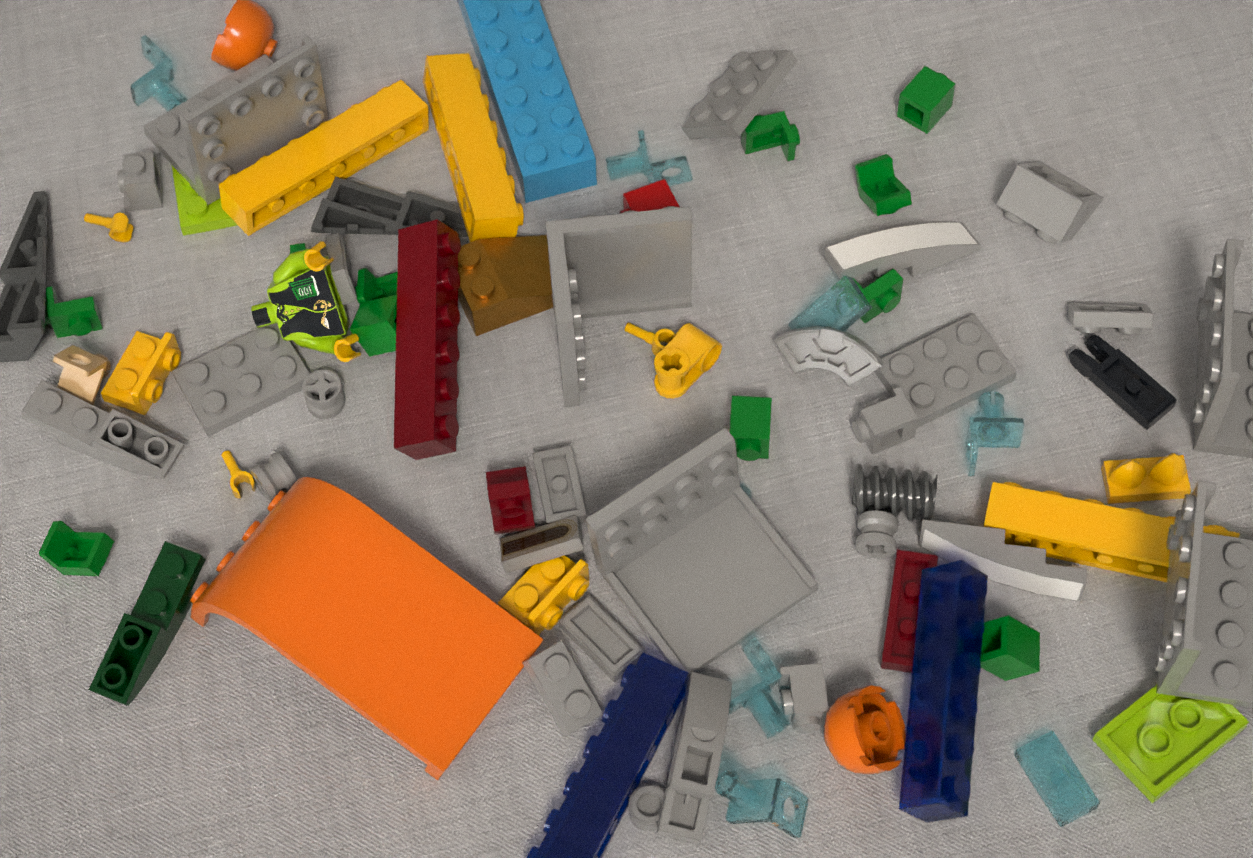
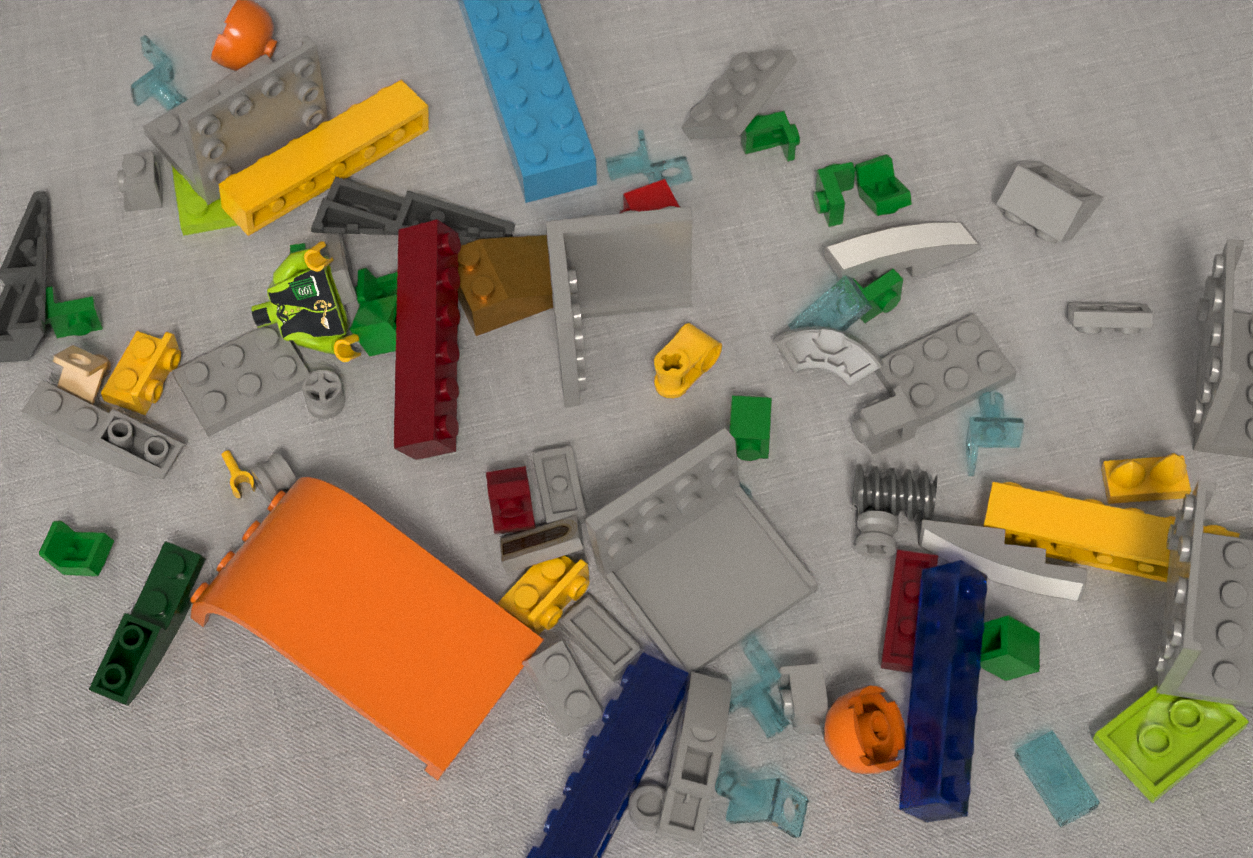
(119, 227): yellow hand -> none
(471, 147): yellow brick -> none
(661, 335): yellow hand -> none
(829, 187): none -> green bracket
(926, 99): green brick -> none
(1123, 381): black hinge -> none

